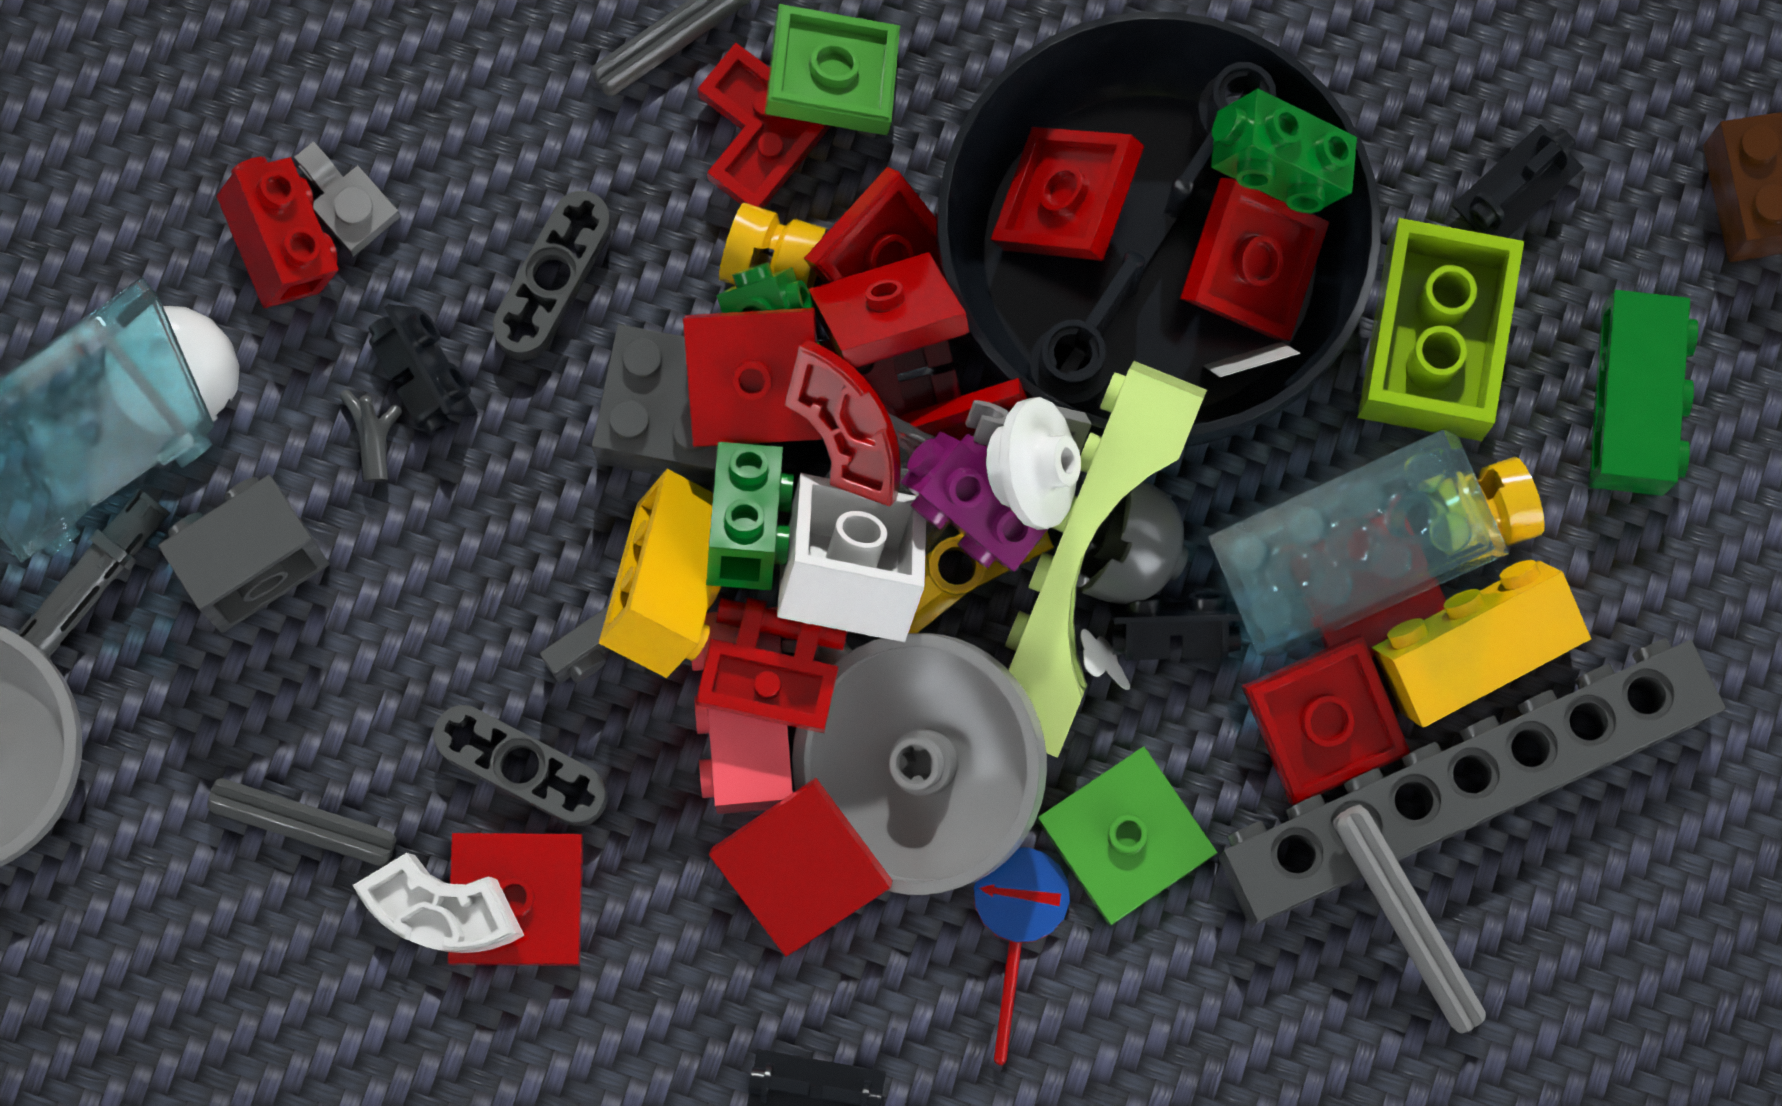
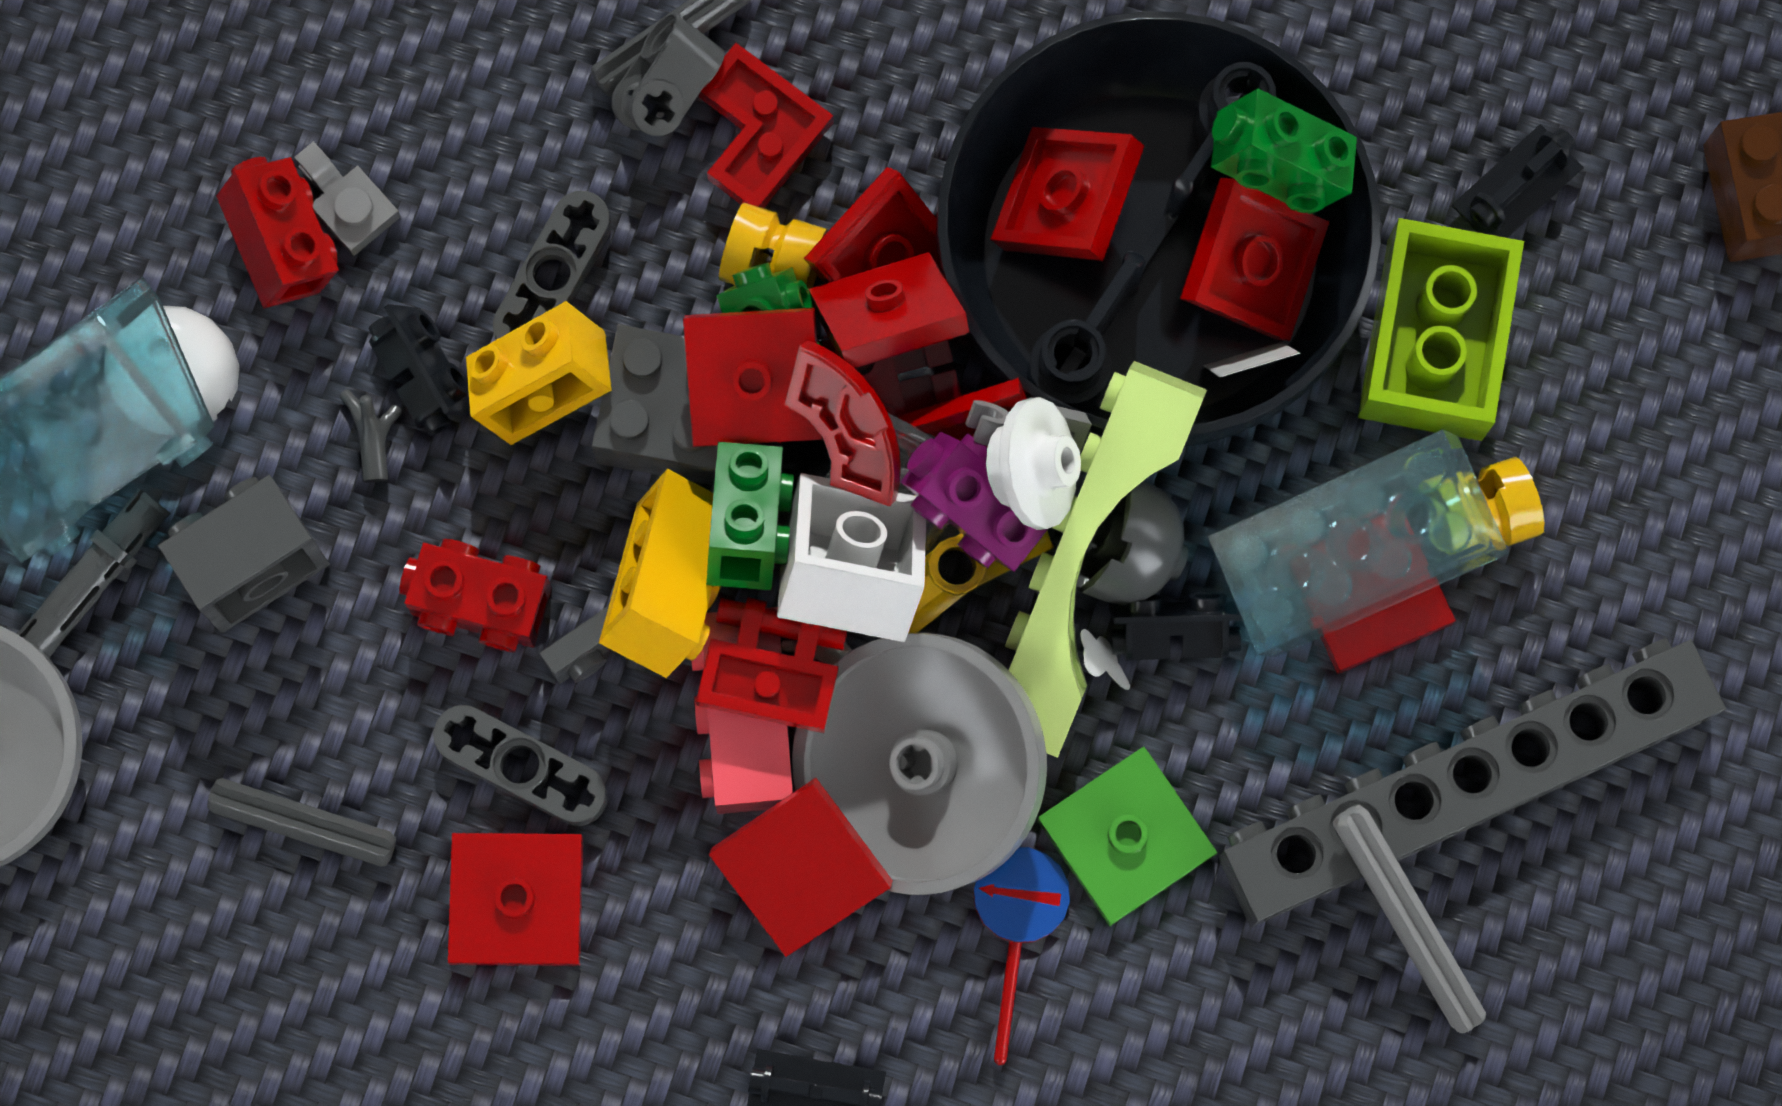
(436, 912): white tile -> none
(460, 590): none -> red brick
(538, 373): none -> yellow brick
(672, 71): none -> dark grey piece
(832, 69): bright green plate -> none
(1326, 719): red plate -> none
(1480, 641): yellow brick -> none
(1642, 393): green brick -> none

